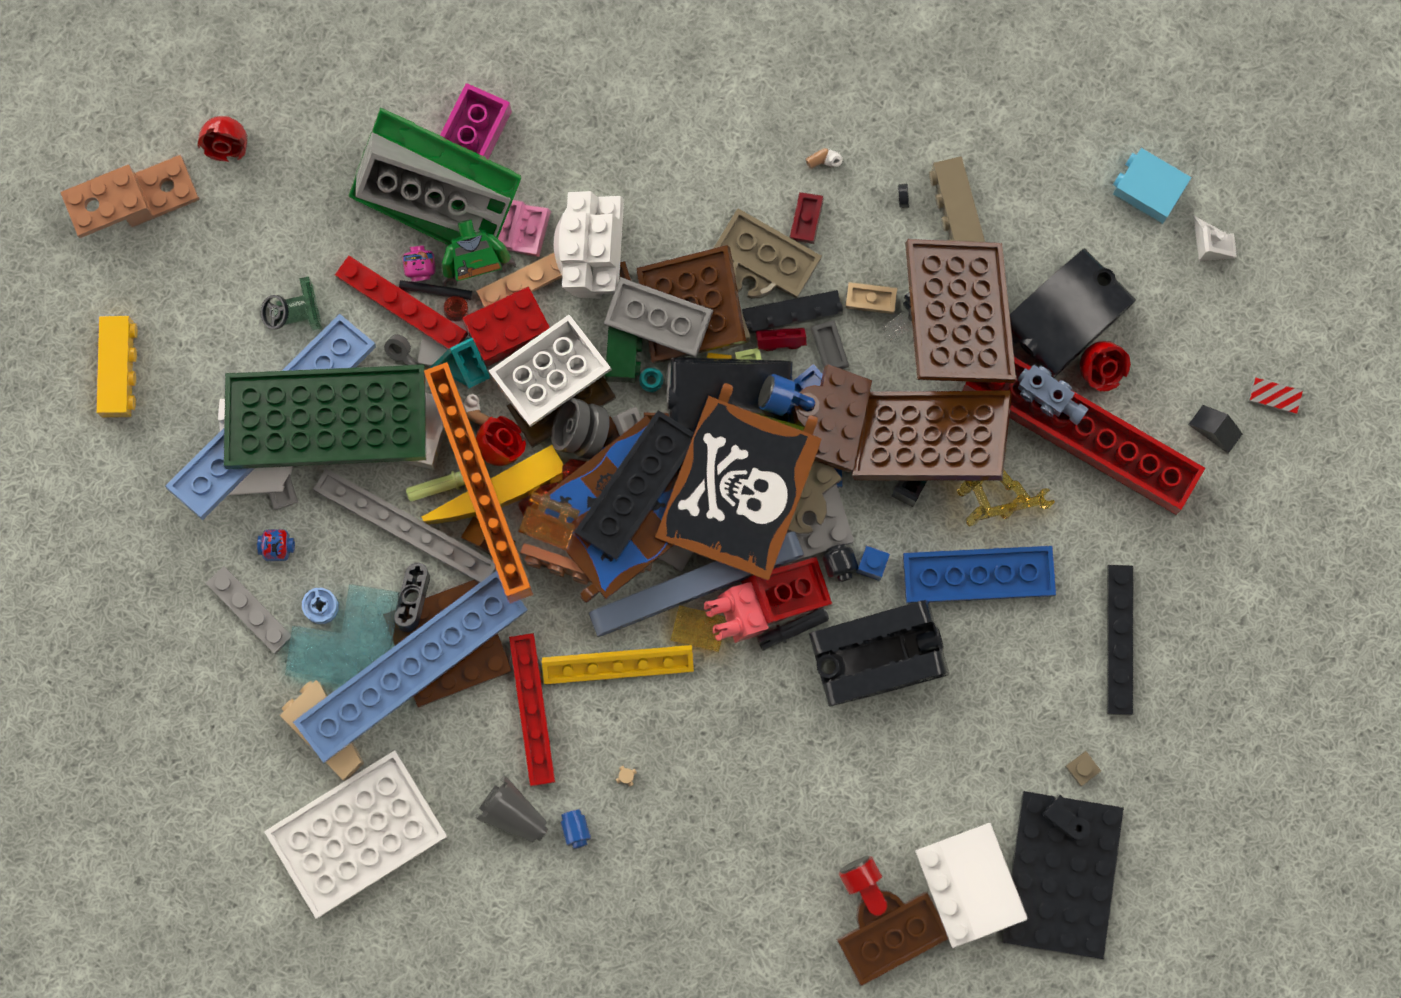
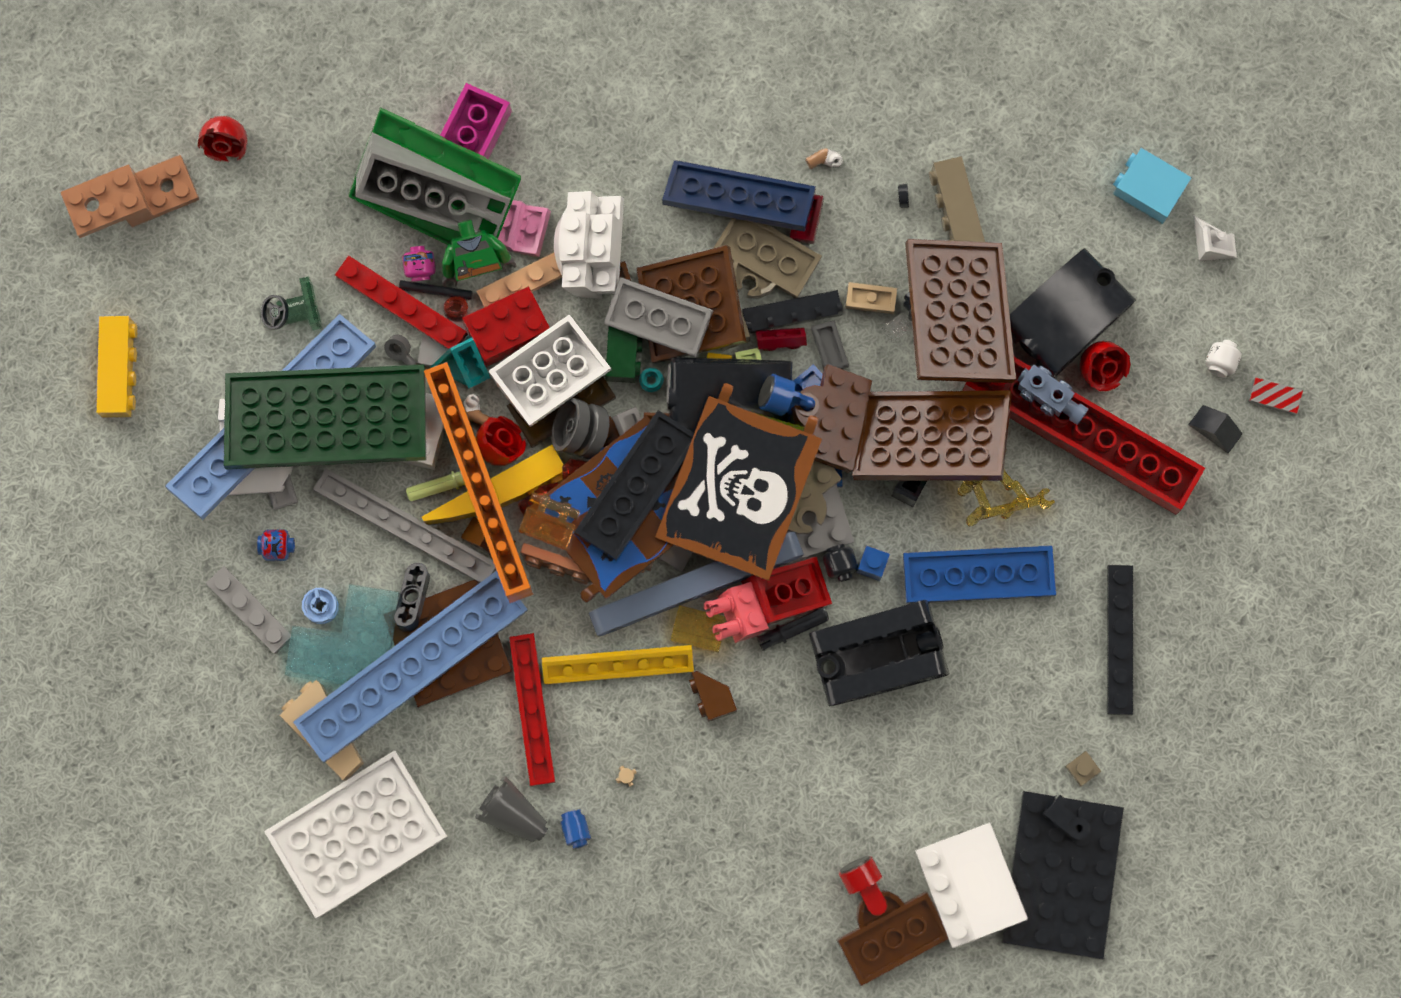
(714, 697): none -> reddish brown slope
(739, 195): none -> dark blue plate
(1223, 358): none -> white head

